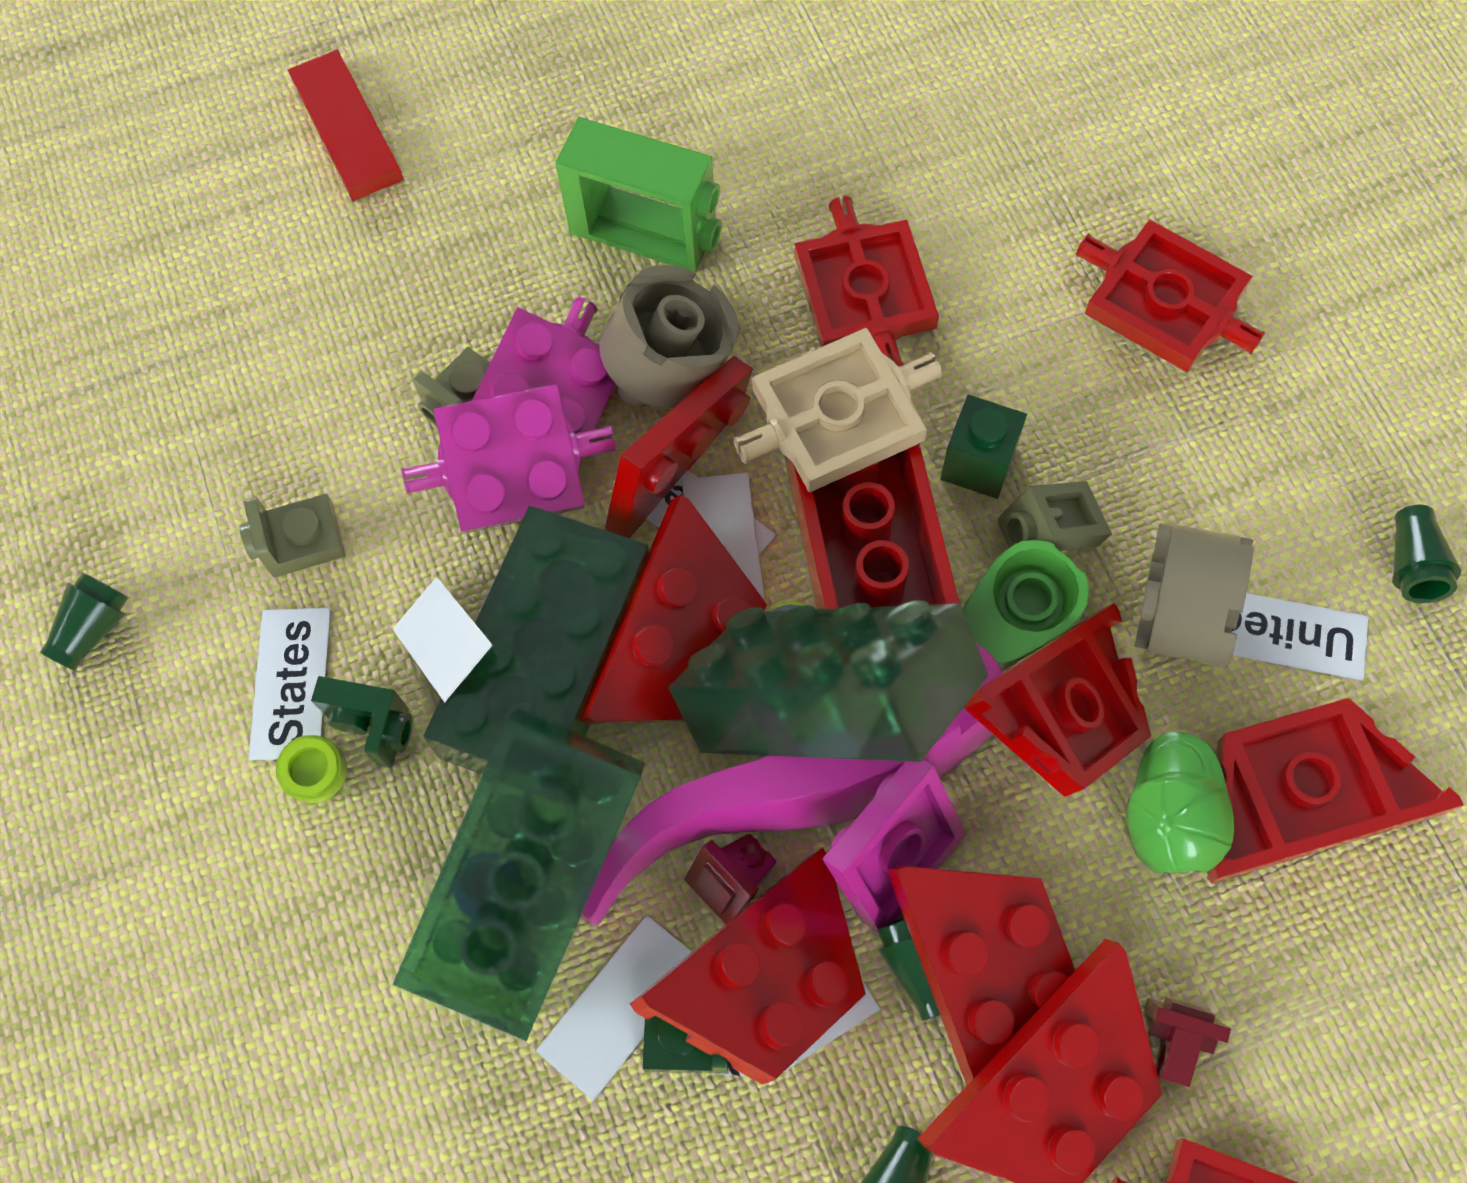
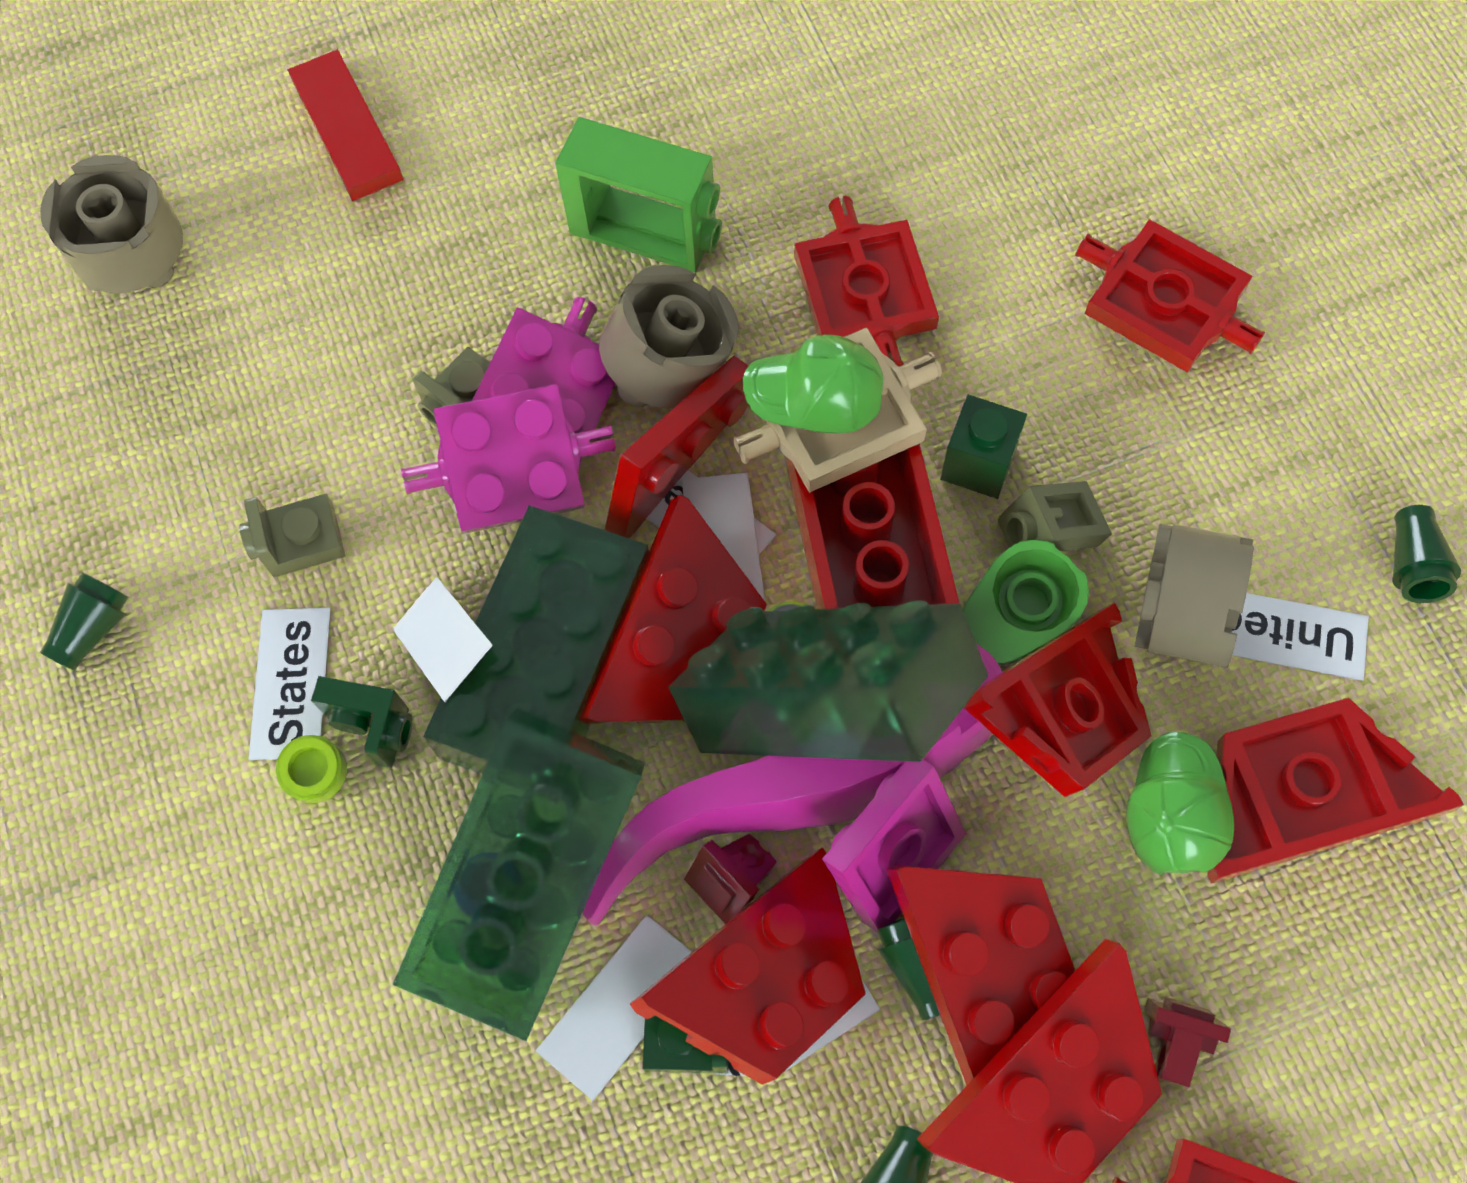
(113, 225): none -> dark tan brick
(818, 388): none -> bright green piece

